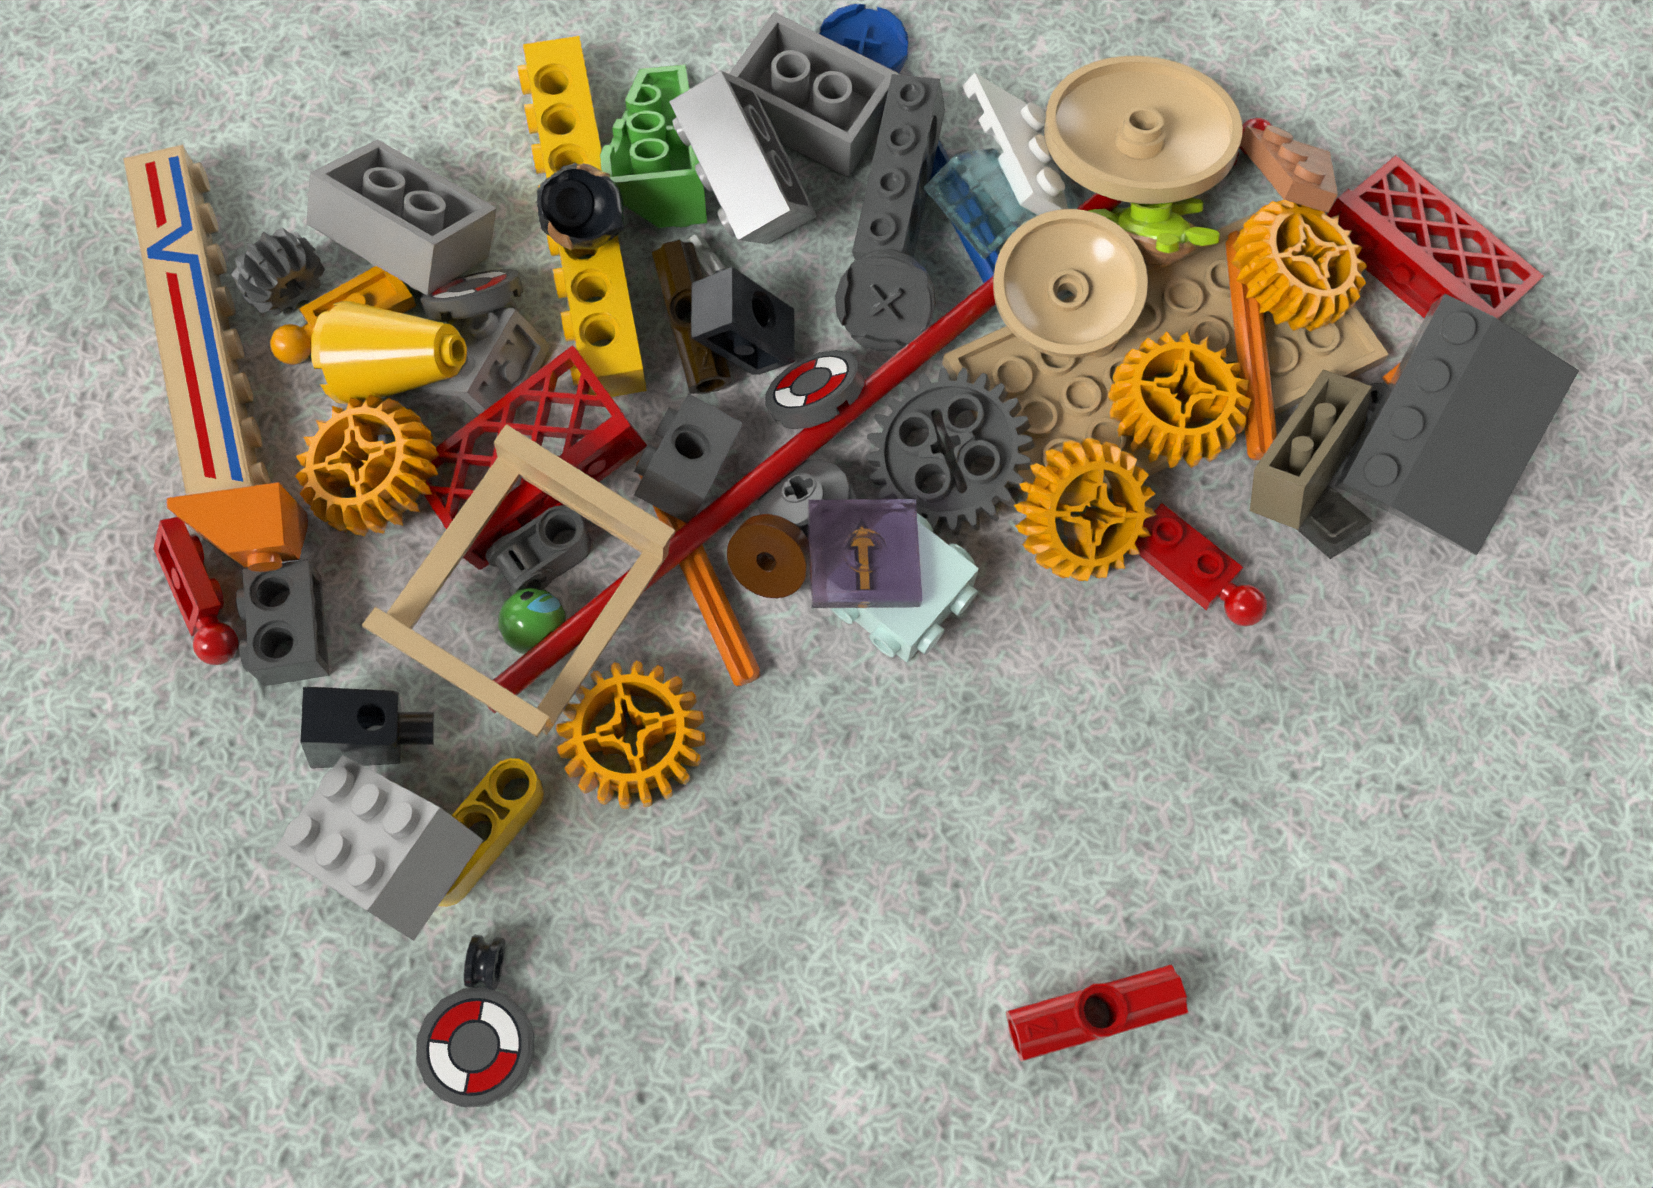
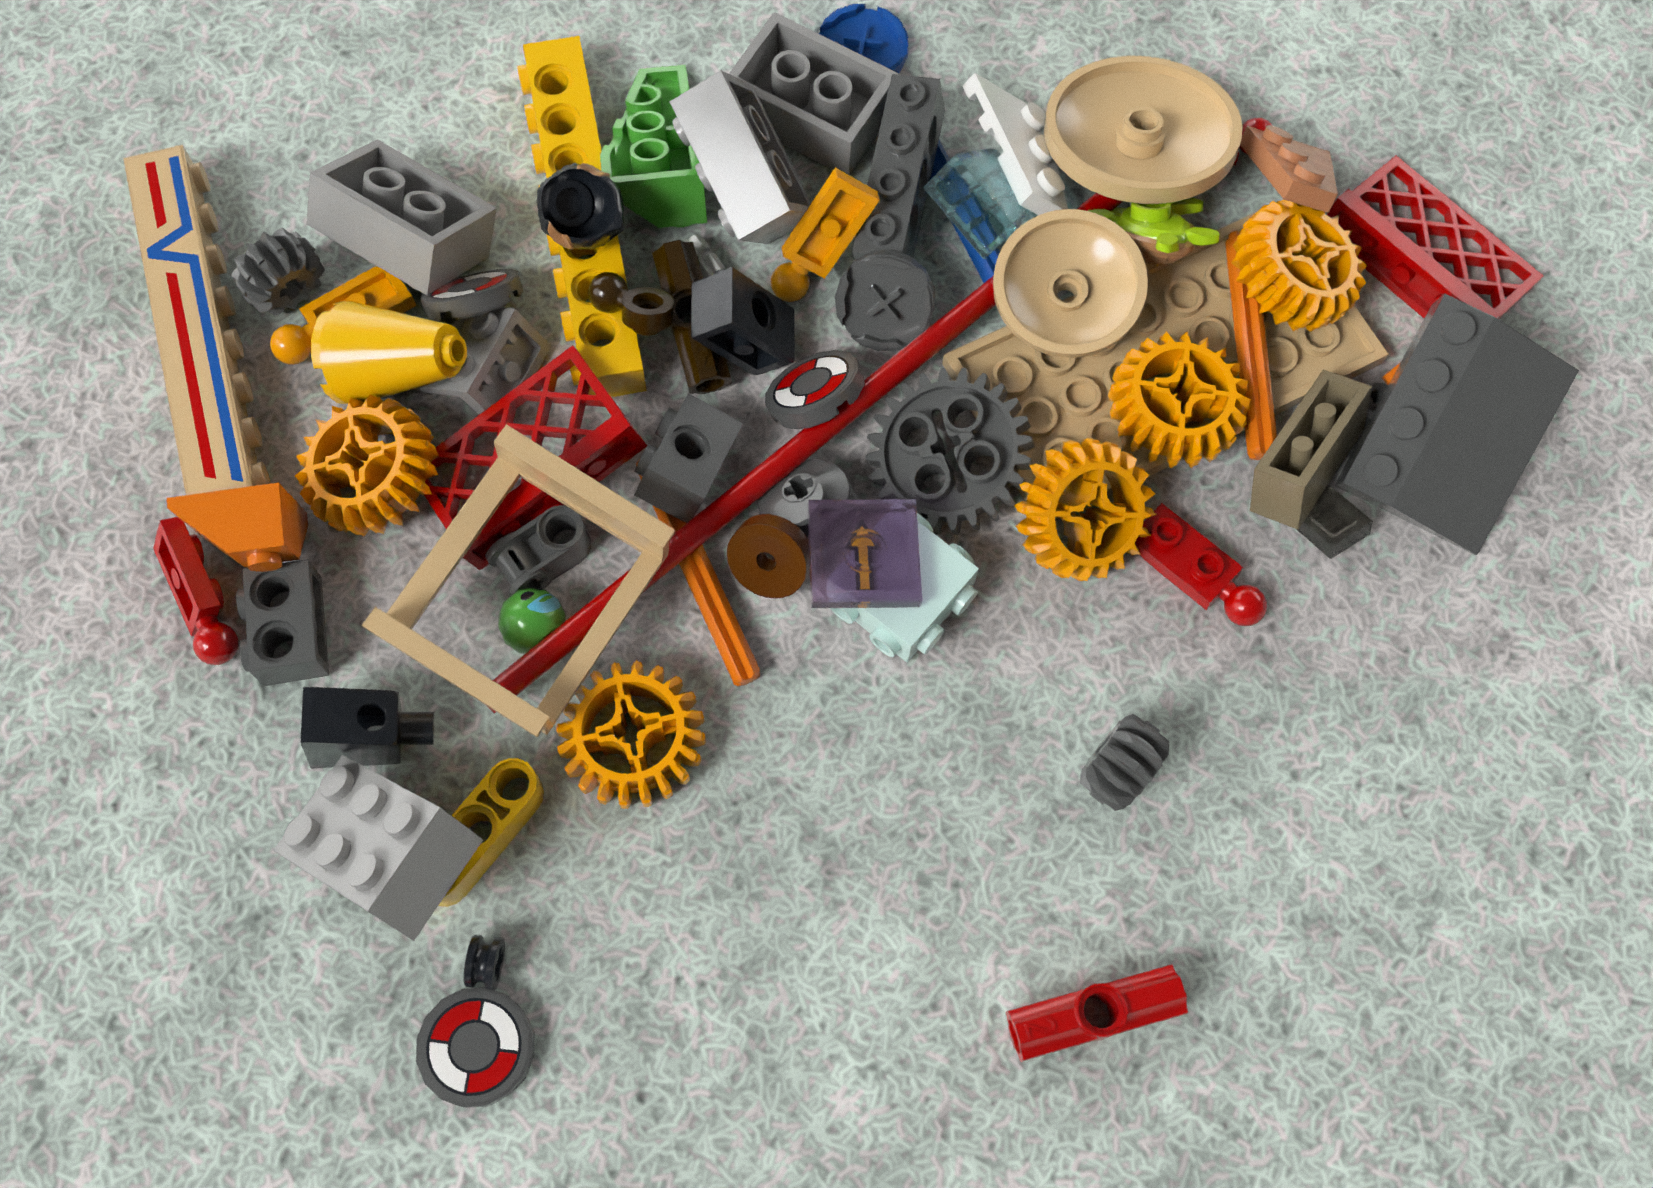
(643, 308): none -> dark brown plate
(823, 233): none -> light orange plate
(1124, 762): none -> dark grey gear

